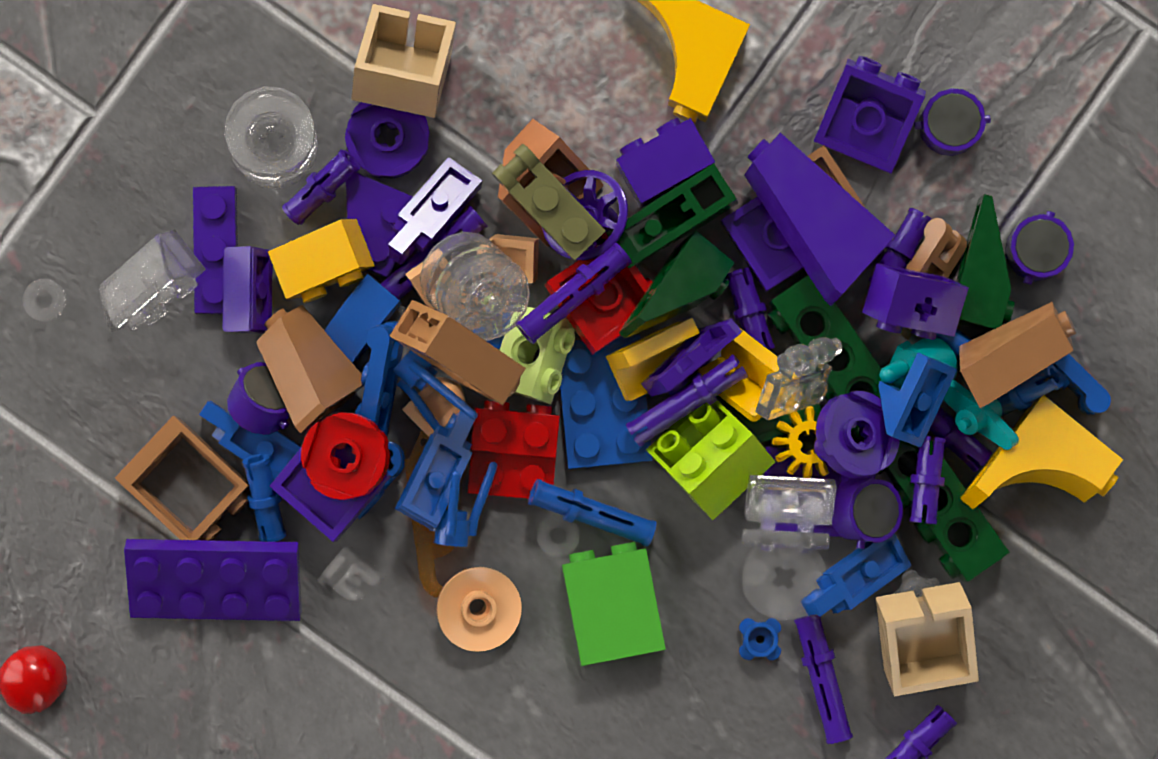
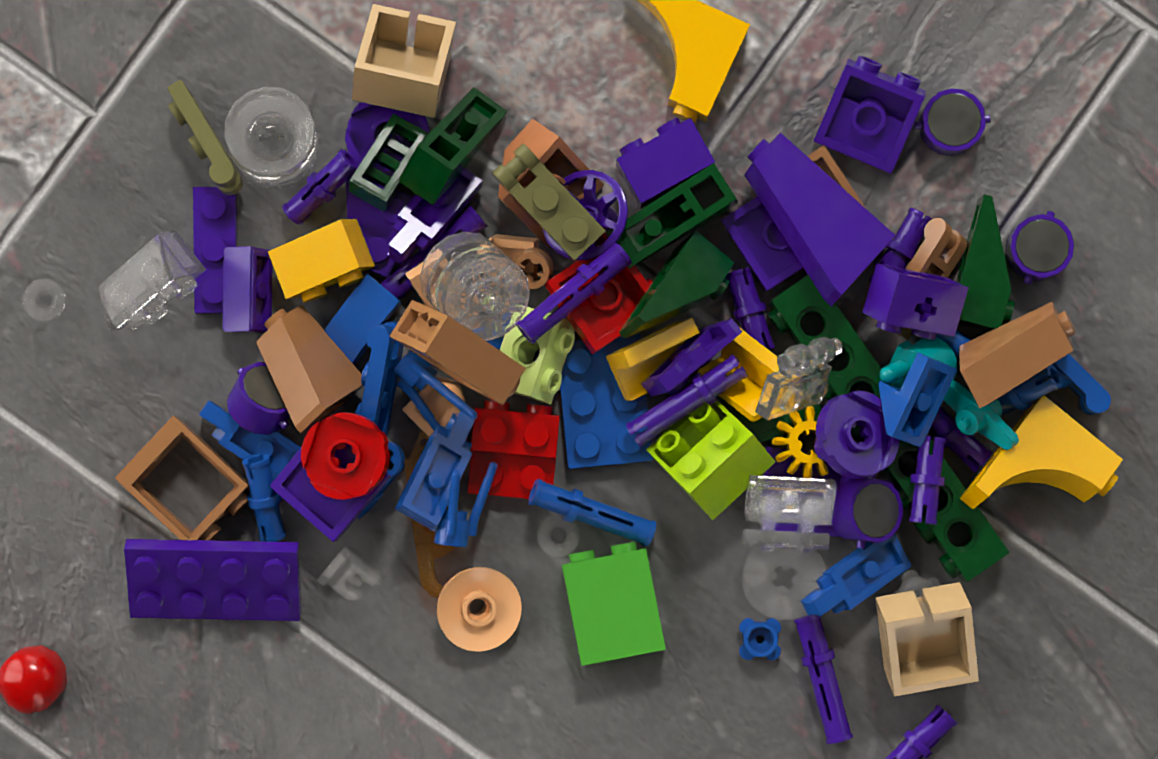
(204, 140): none -> olive plate
(368, 191): none -> dark green slope
(451, 145): none -> dark green slope
(536, 256): none -> medium nougat bush

